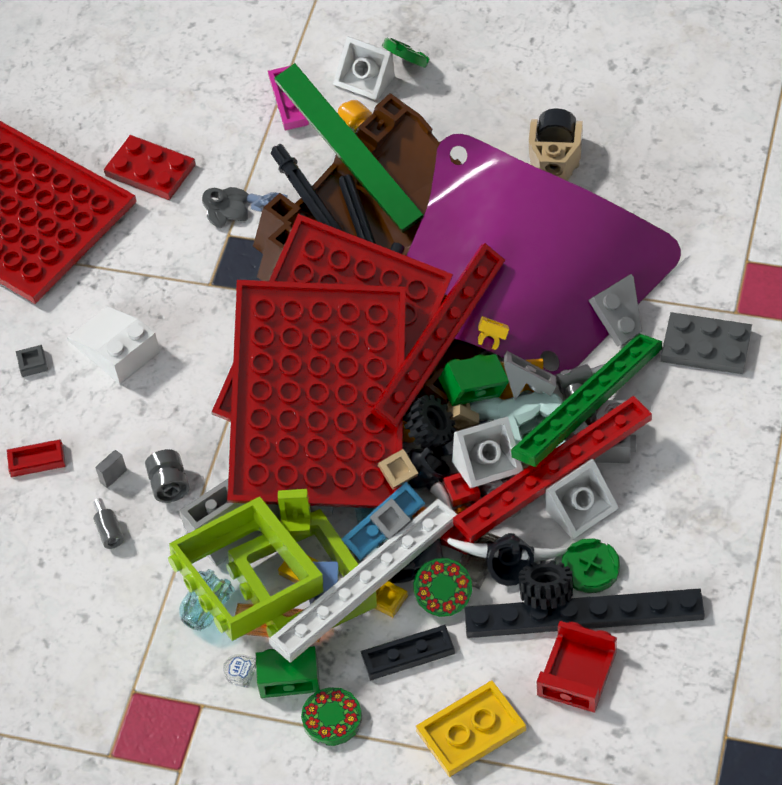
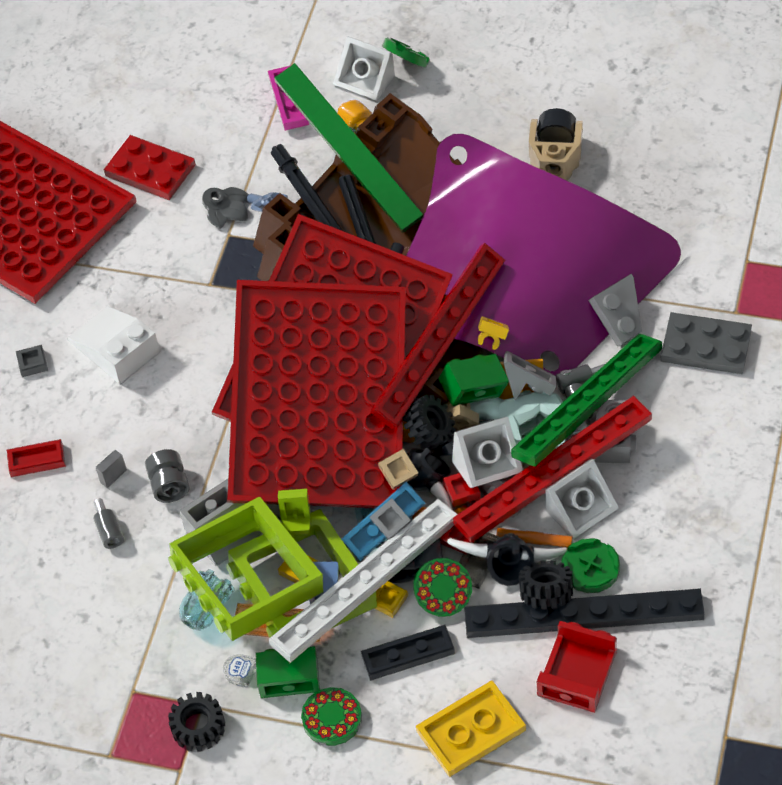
(201, 736): none -> black tyre
(538, 538): none -> orange piece

